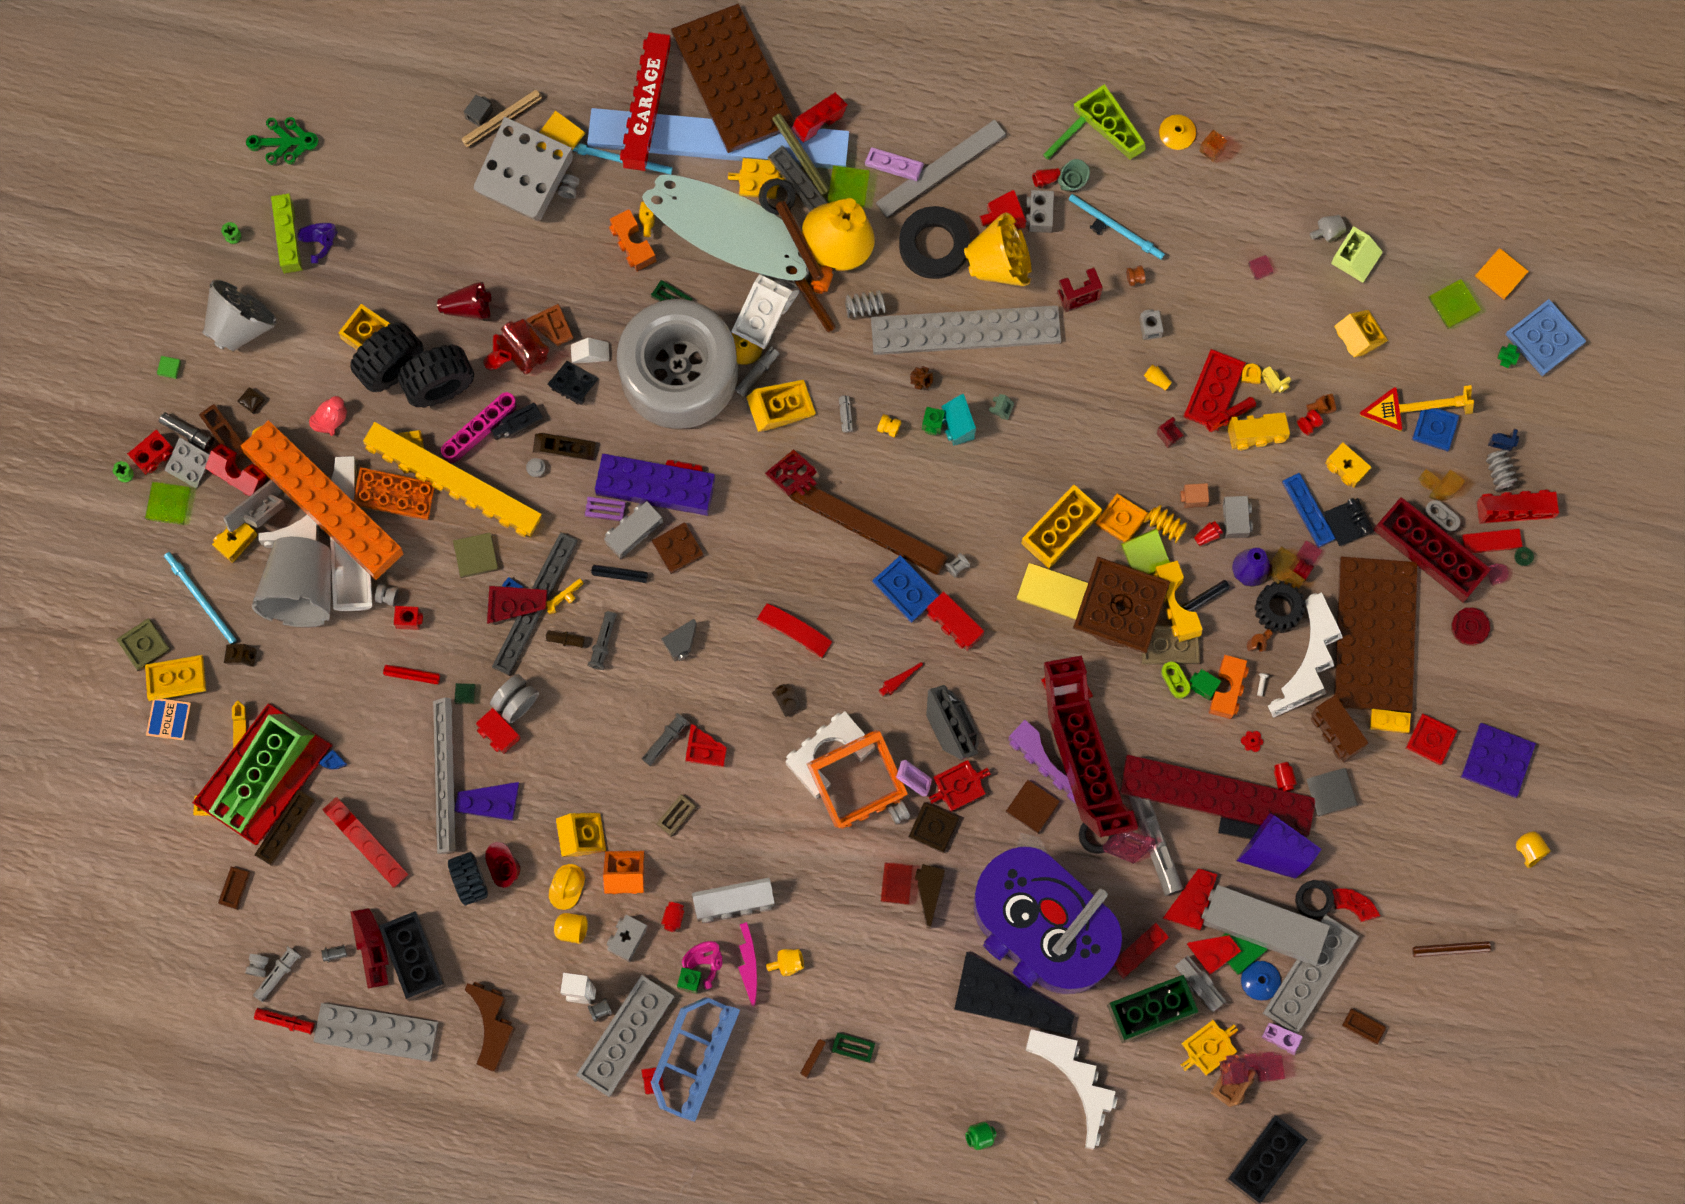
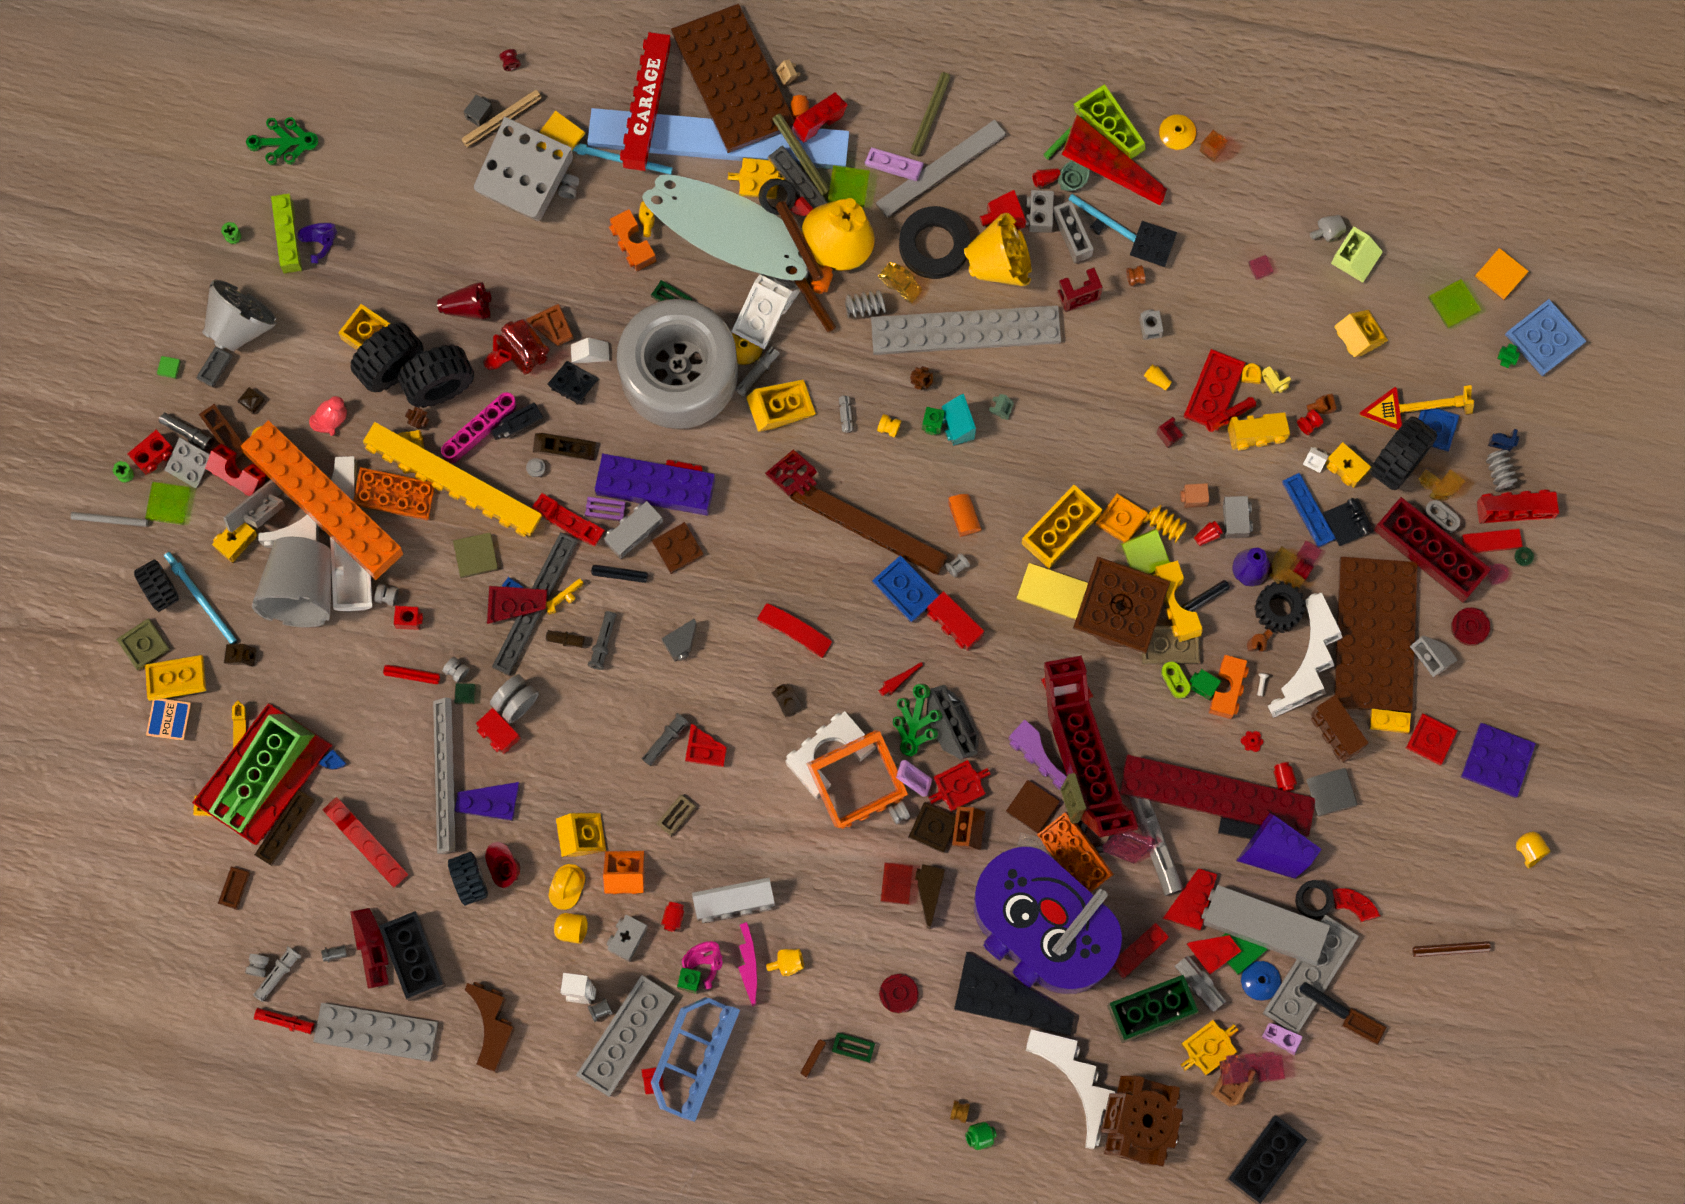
(109, 519): none -> light grey bar
(156, 585): none -> black tyre
(214, 367): none -> dark grey plate
(417, 417): none -> reddish brown gear
(456, 669): none -> light grey wheel
(509, 60): none -> dark red wheel
(568, 521): none -> red slope
(787, 72): none -> tan tile
(799, 105): none -> orange brick
(801, 207): none -> red tile
(898, 993): none -> dark red tile
(900, 279): none -> clear yellow brick
(914, 721): none -> green plant
(930, 114): none -> olive axle
(959, 1111): none -> pearl gold wheel
(964, 514): none -> orange brick
(968, 828): none -> dark orange brick
(1073, 232): none -> light grey brick
(1073, 798): none -> olive tile
(1075, 852): none -> orange tile
(1098, 154): none -> red wing
(1153, 243): none -> black hinge
(1153, 1119): none -> reddish brown piece
(1315, 459): none -> white tile
(1324, 1000): none -> black axle
(1403, 453): none -> black tyre
(1433, 654): none -> light grey slope

